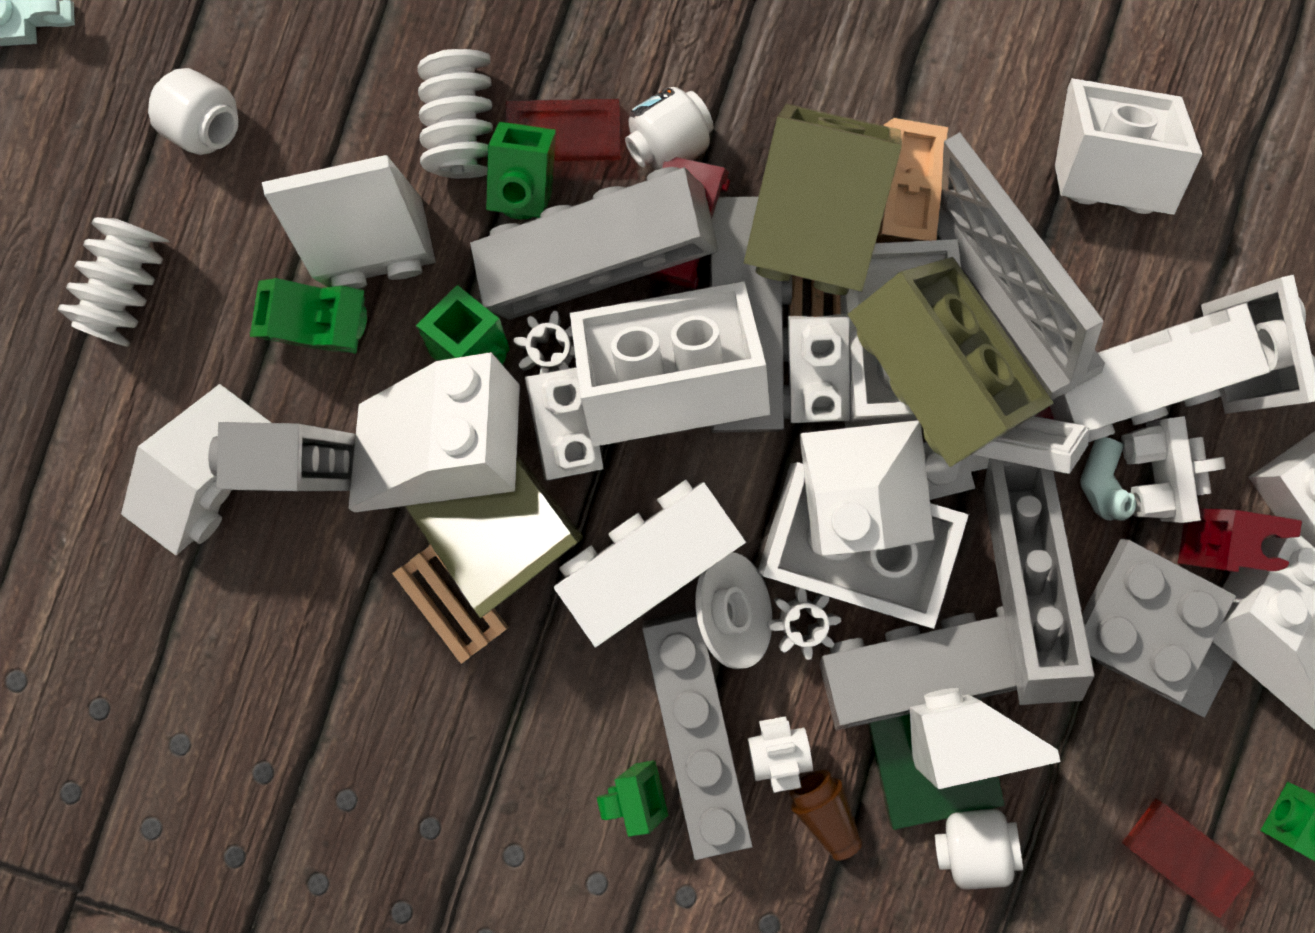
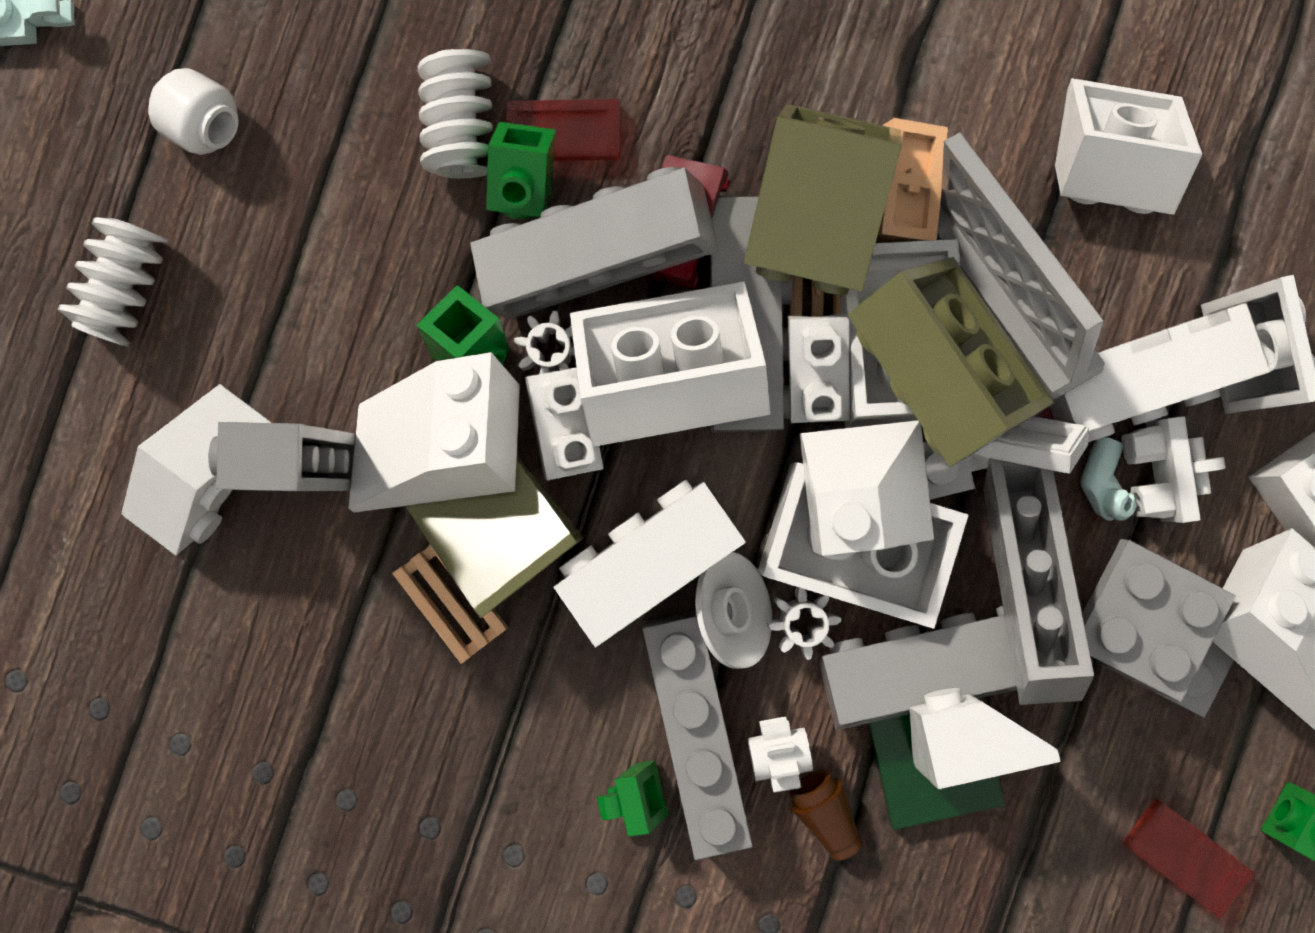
(309, 315): green brick -> none
(353, 222): white slope -> none
(669, 127): white head -> none
(979, 849): white head -> none
(1234, 539): dark red hinge -> none

